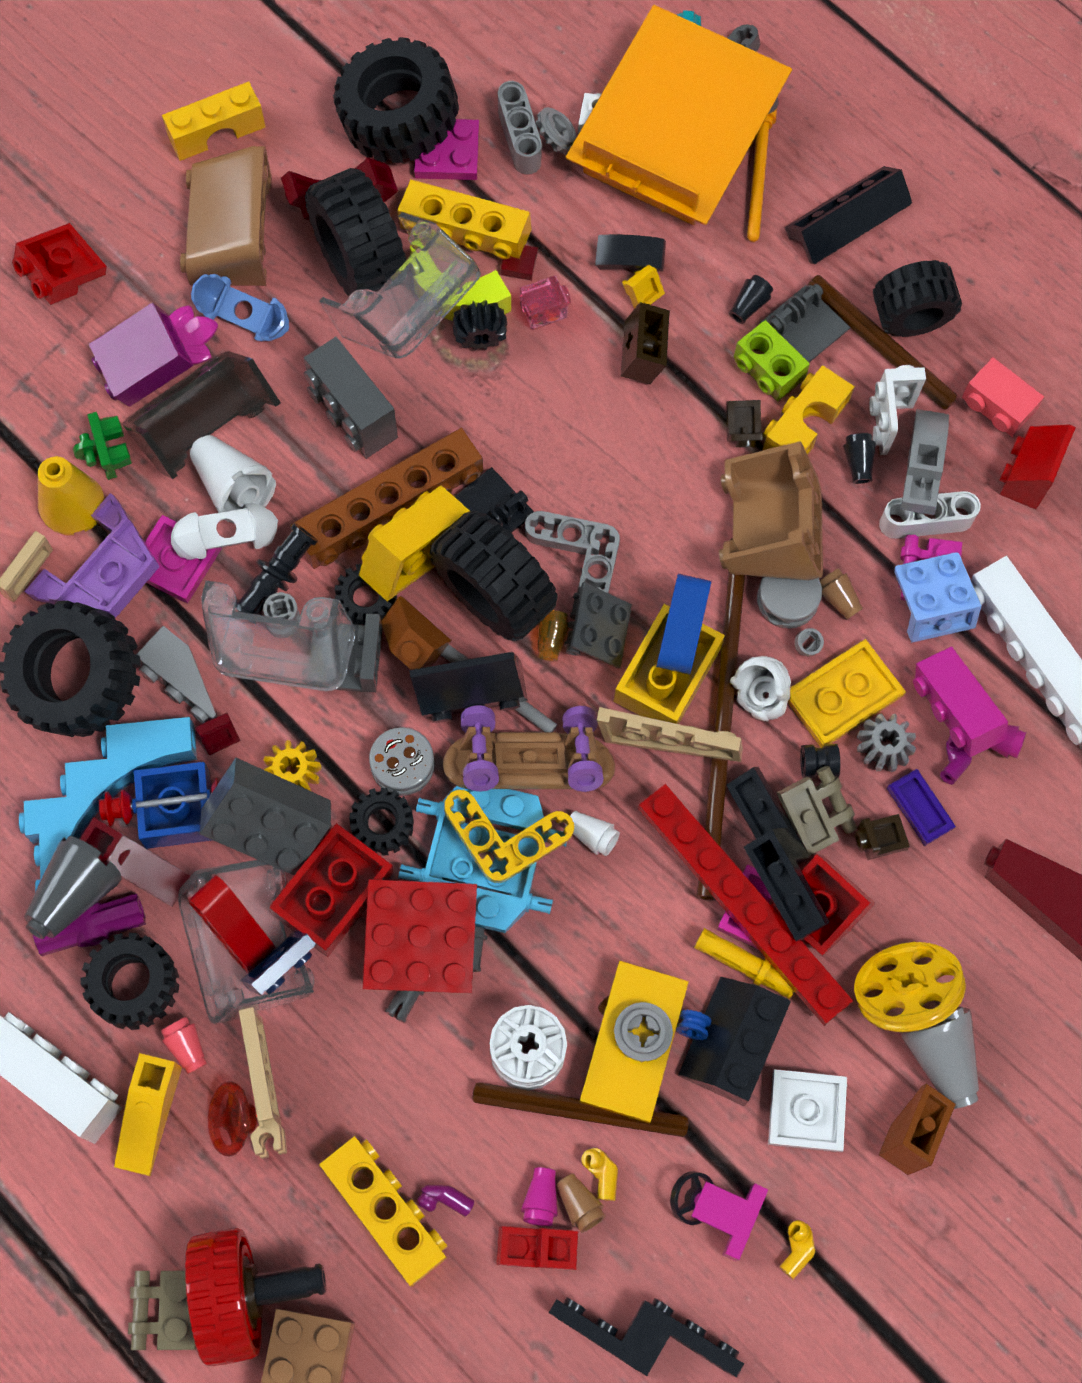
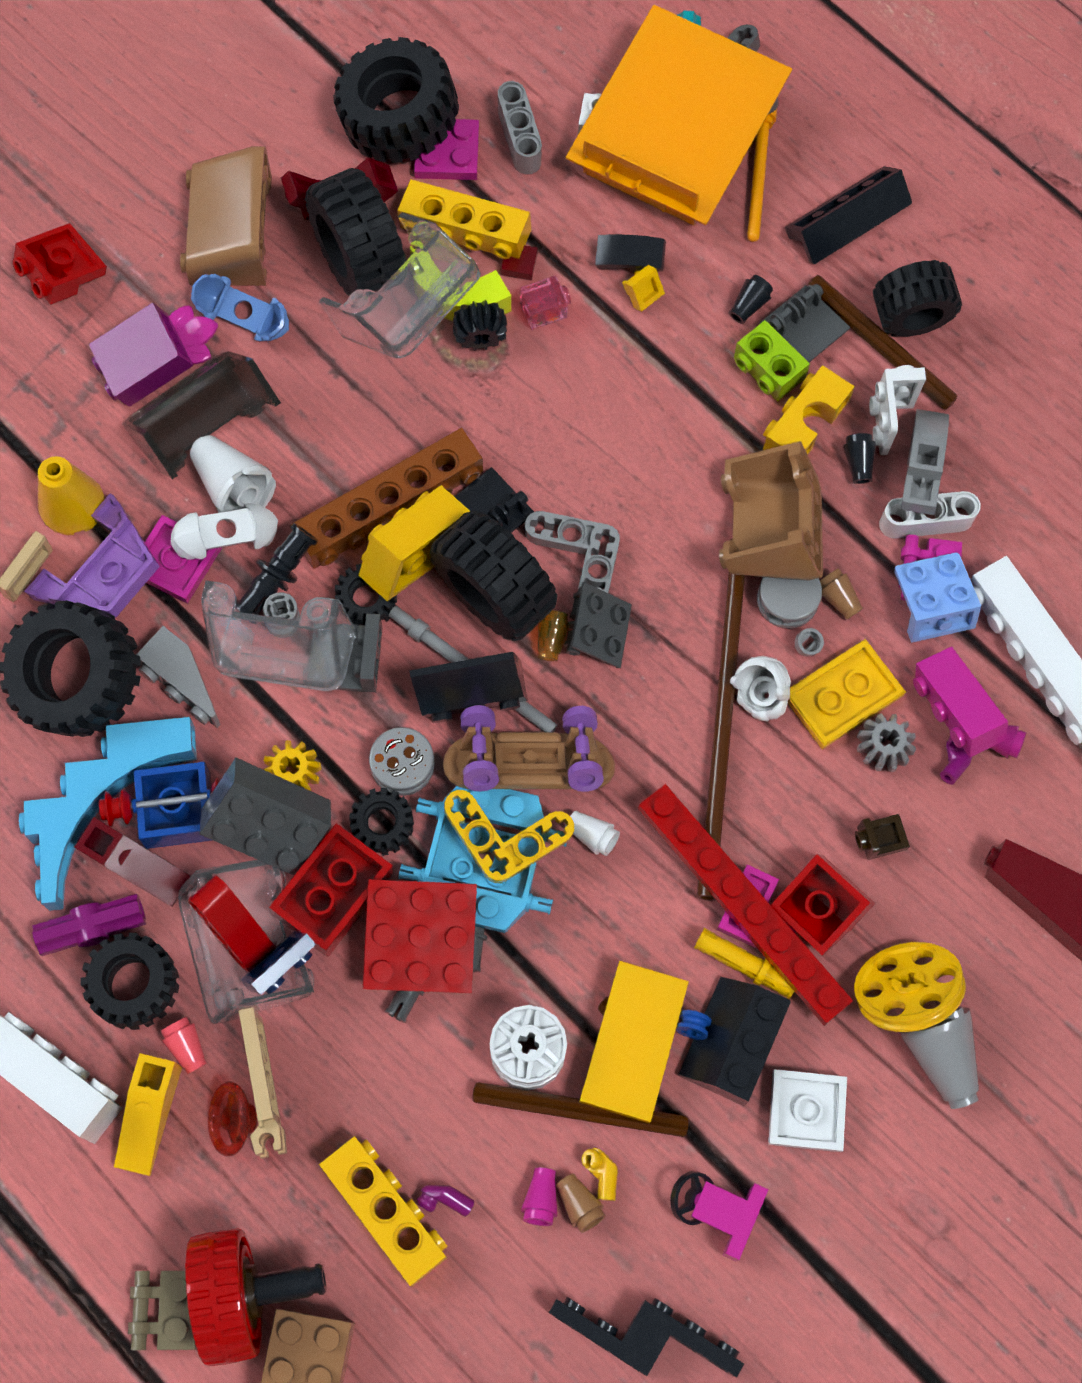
(69, 887): dark grey cone -> none
(103, 431): green hips -> none
(194, 123): yellow arch -> none
(218, 733): dark red tile -> none
(350, 398): dark grey brick -> none
(413, 636): dark orange slope -> none
(537, 1248): red slope -> none
(556, 129): light grey gear -> none
(645, 343): dark brown brick -> none
(655, 1020): light grey gear -> none
(659, 691): yellow brick -> none
(660, 735): tan wing -> none
(684, 624): blue beam -> none
(744, 422): dark brown bracket -> none
(777, 854): black bracket -> none
(801, 1248): yellow arm -> none
(808, 814): dark tan plate -> none
(815, 758): black wheel -> none
(918, 1131): dark orange slope -> none
(921, 807): dark purple tile -> none
(1002, 397): coral brick -> none
(1035, 463): red slope -> none

